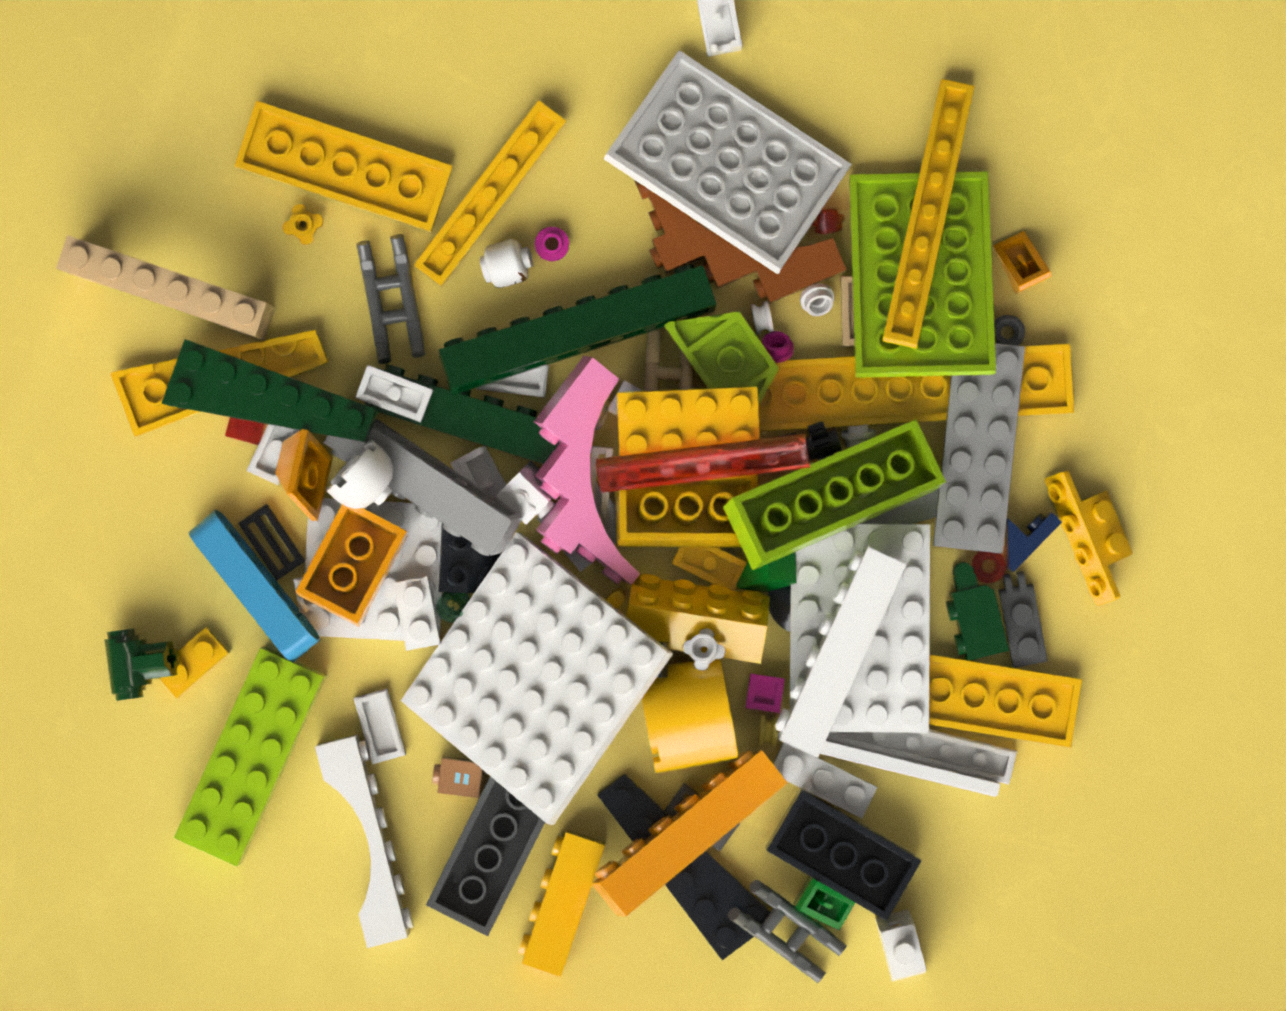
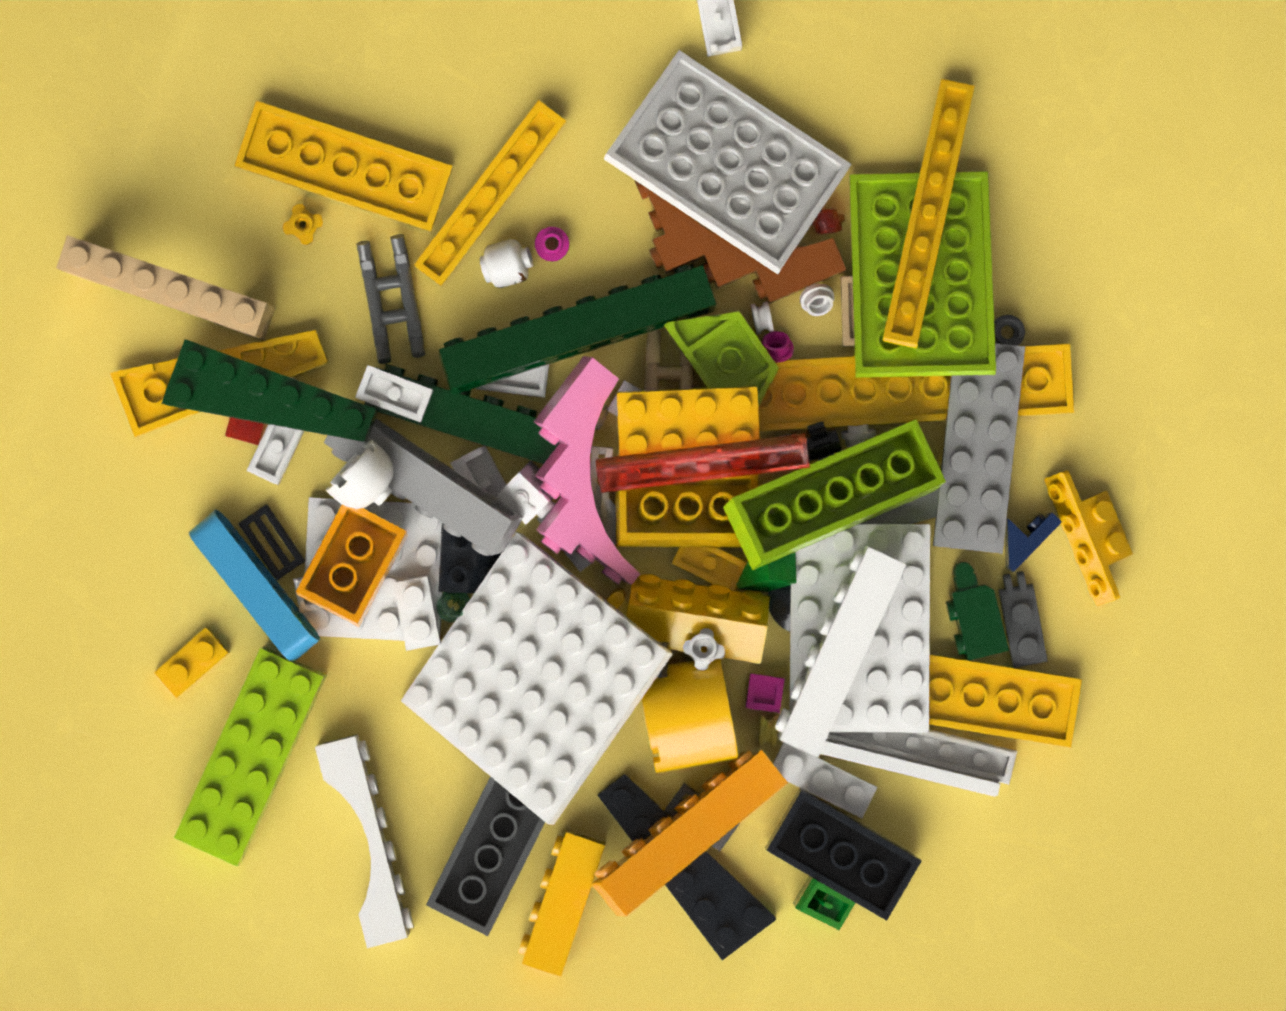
(135, 663): dark green piece -> none
(304, 471): light orange slope -> none
(379, 726): white tile -> none
(458, 777): medium nougat brick -> none
(788, 949): dark grey piece -> none
(901, 945): white torso -> none
(988, 577): clear red plate -> none
(1021, 262): light orange slope -> none

